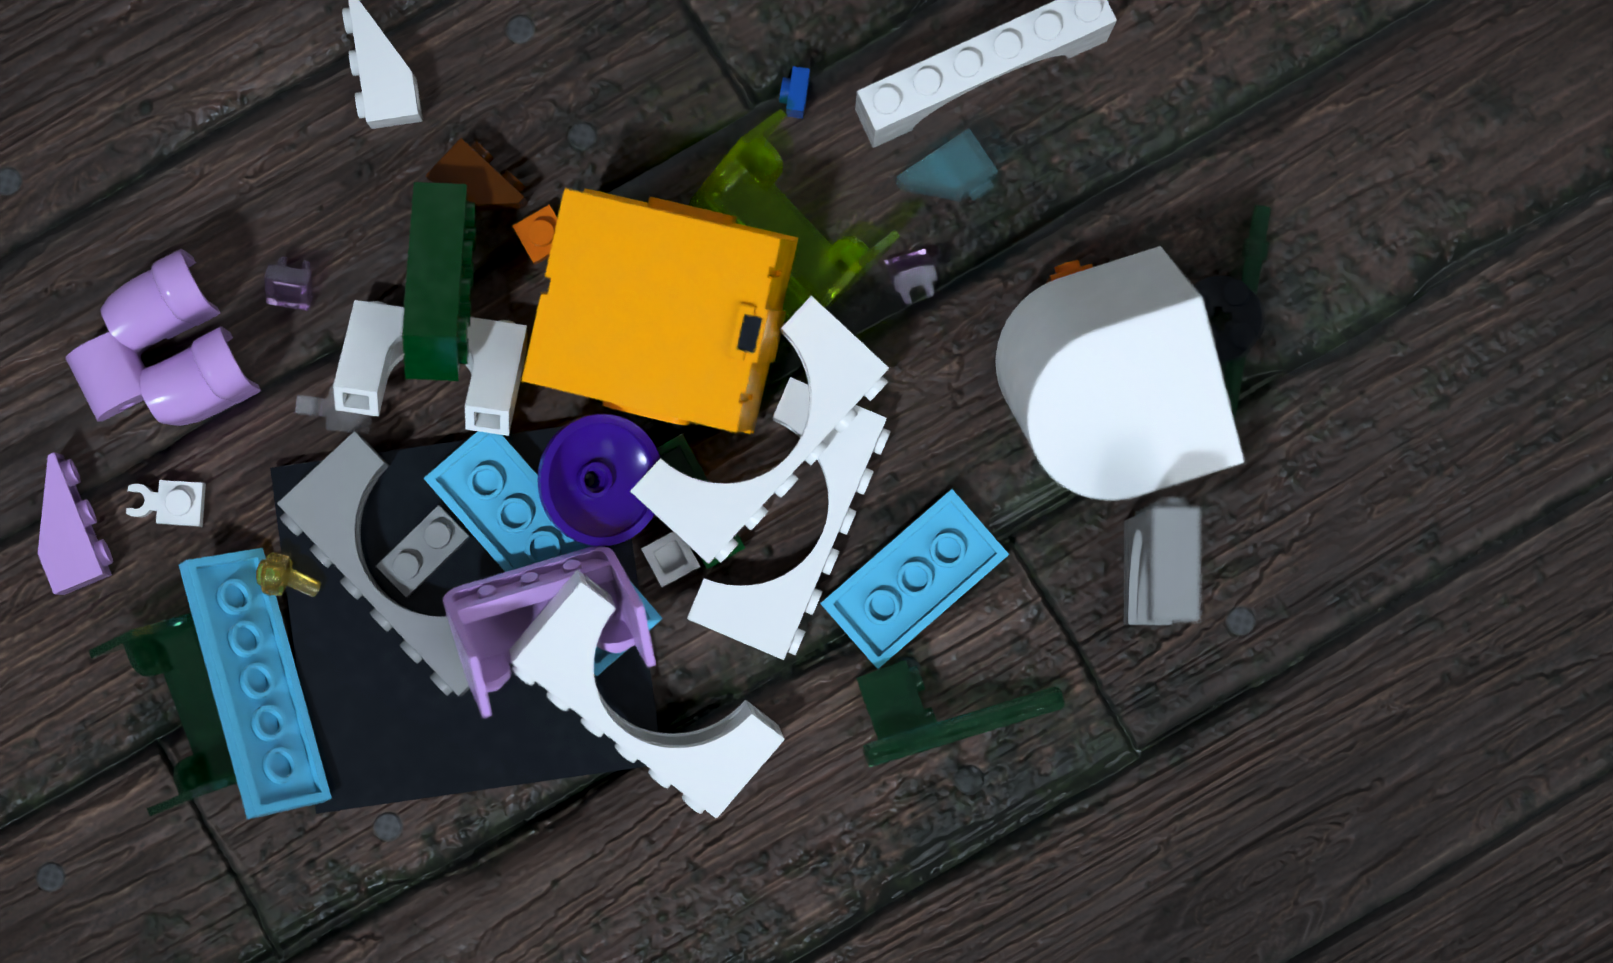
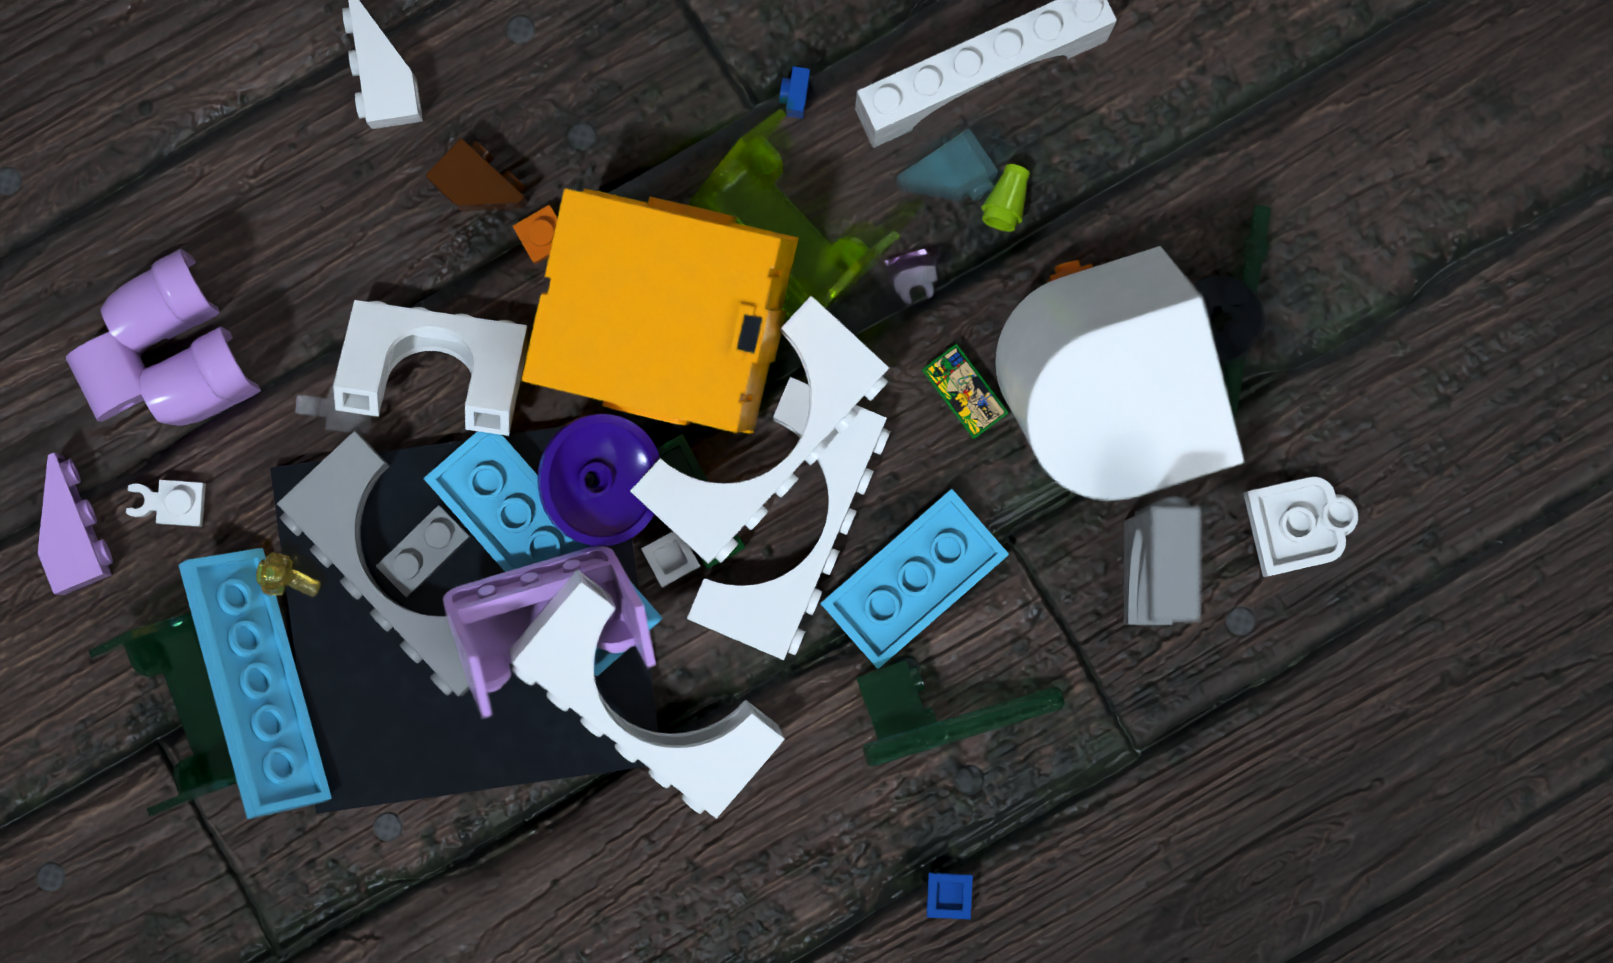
(288, 285): clear purple tile -> none
(438, 282): dark green brick -> none
(949, 895): none -> blue plate
(964, 391): none -> tile
(1007, 199): none -> lime cone
(1299, 524): none -> white plate

